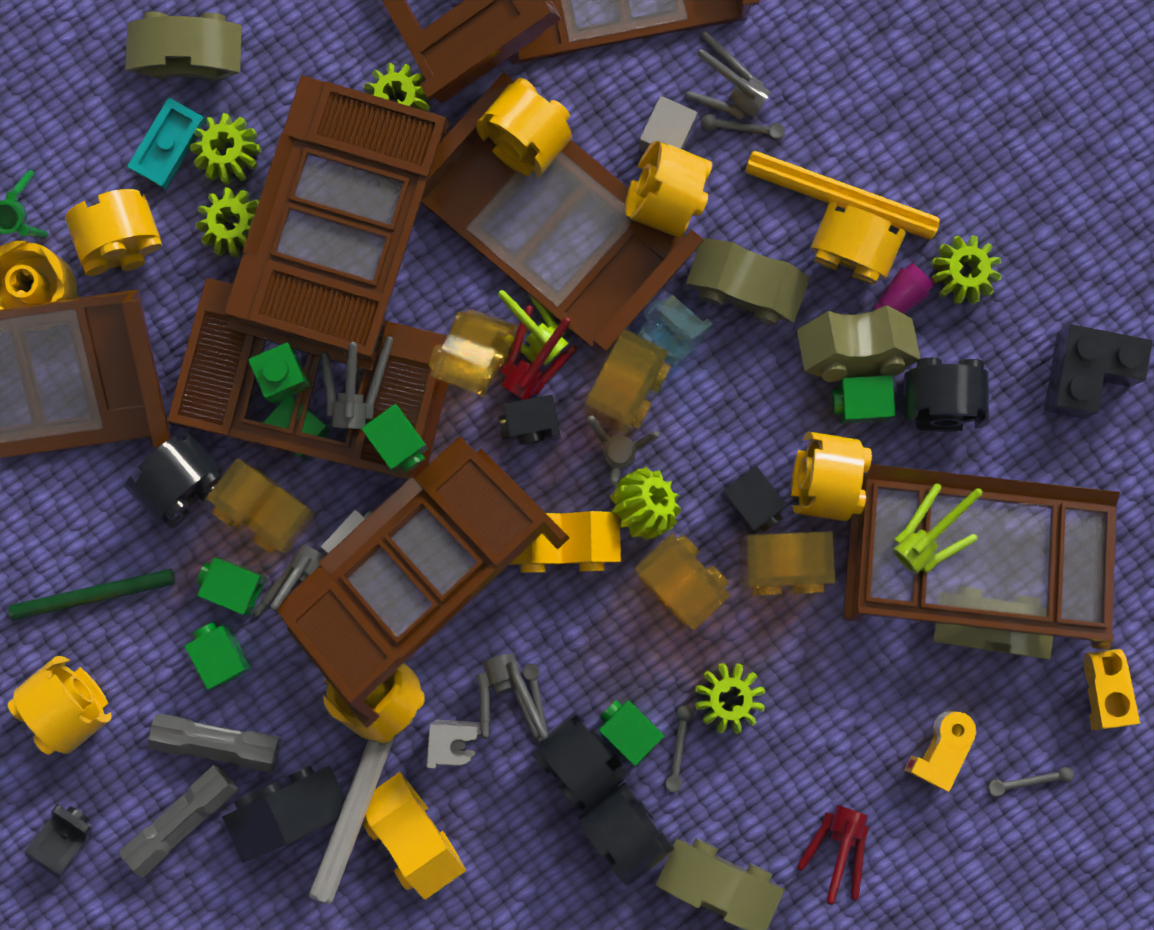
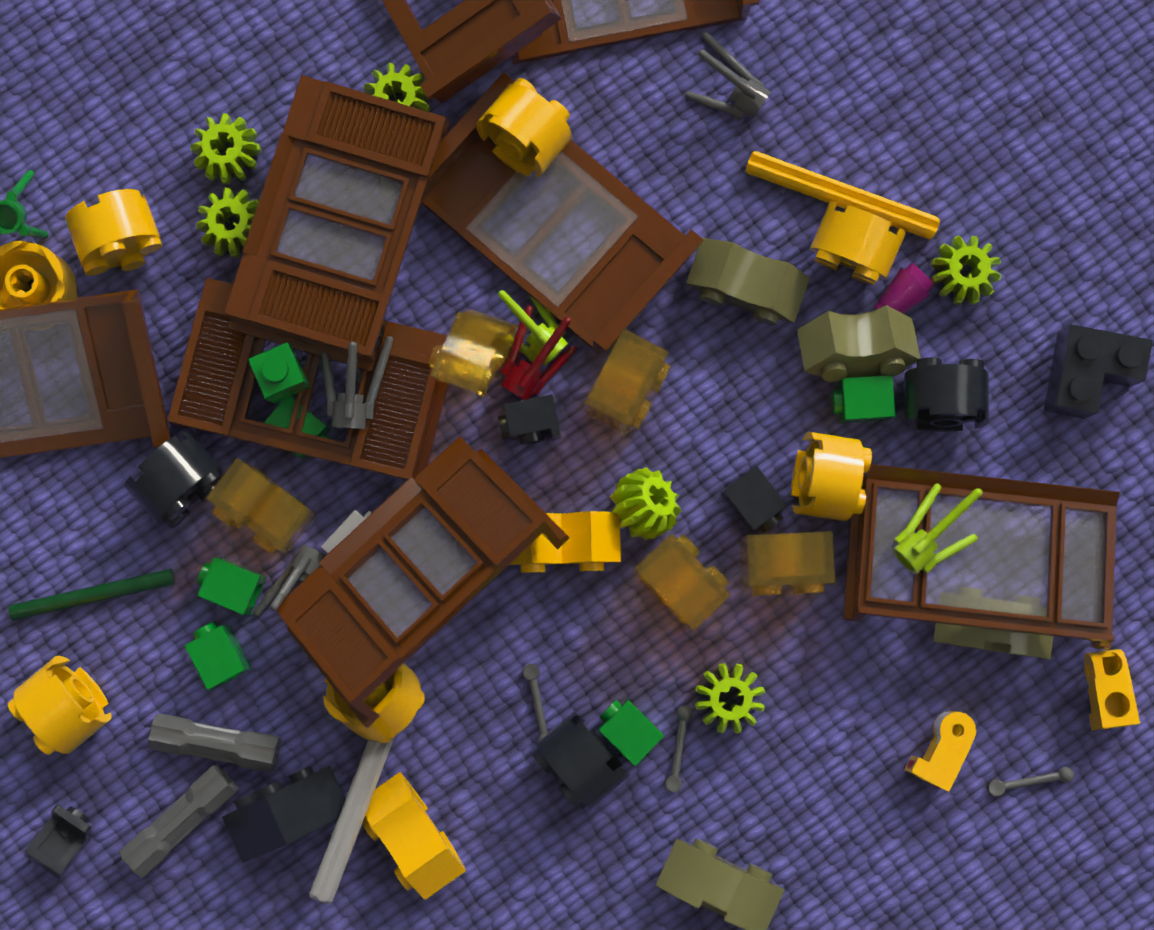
(166, 143): teal plate -> none
(183, 46): olive brick -> none
(396, 440): green brick -> none
(444, 747): light grey hinge -> none
(504, 676): dark grey plant -> none
(619, 450): dark grey plant -> none
(625, 834): black brick -> none
(668, 124): light grey brick -> none
(668, 189): yellow brick -> none
(674, 328): clear light blue brick -> none
(775, 131): dark grey hinge -> none
(849, 829): dark red plant -> none

